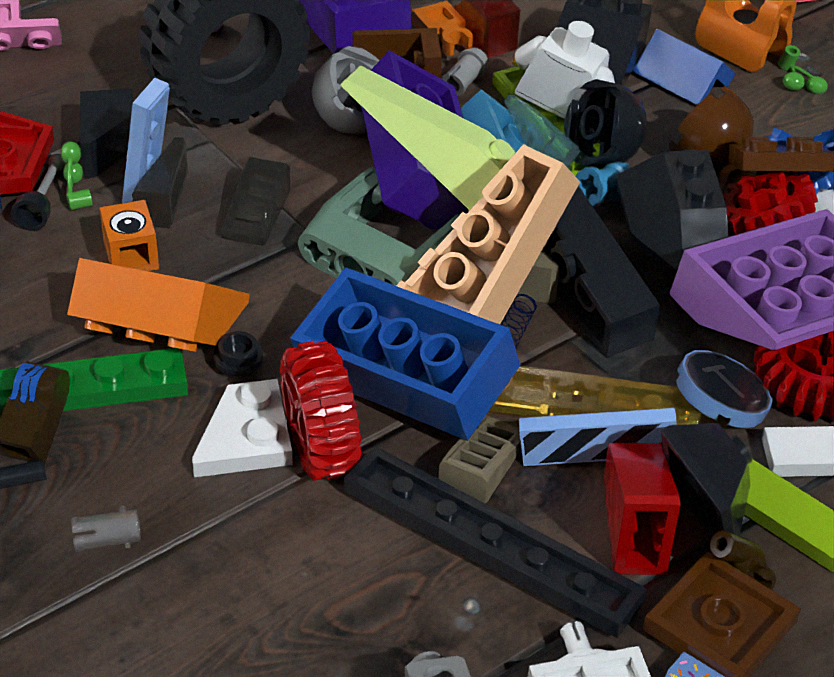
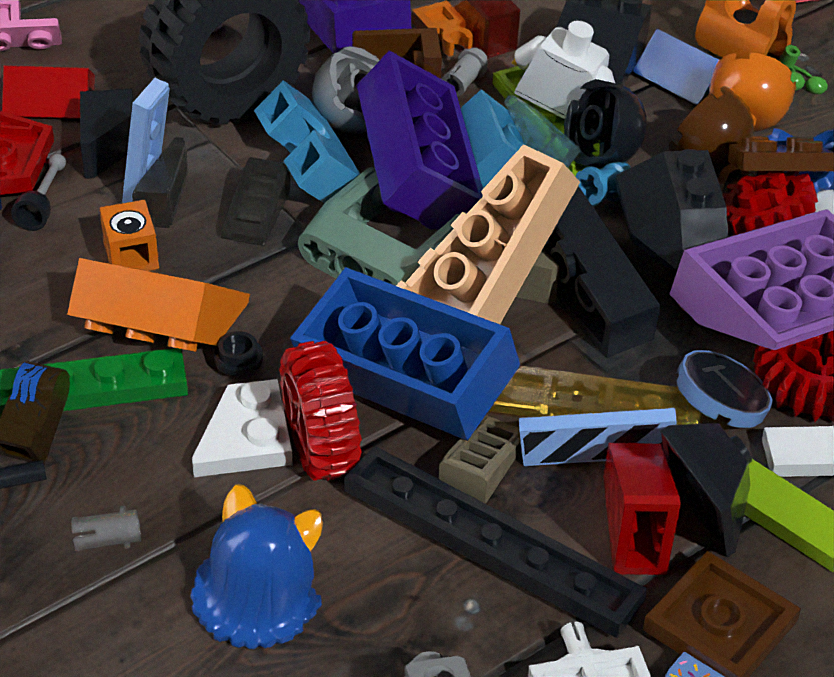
(45, 91): none -> red panel
(73, 174): bright green piece -> none
(258, 573): none -> blue hair
(316, 153): none -> dark azure arch
(443, 142): yellowish green wedge -> none
(522, 311): clear blue piece -> none
(744, 556): dark brown arm -> none
(760, 83): none -> orange cylinder

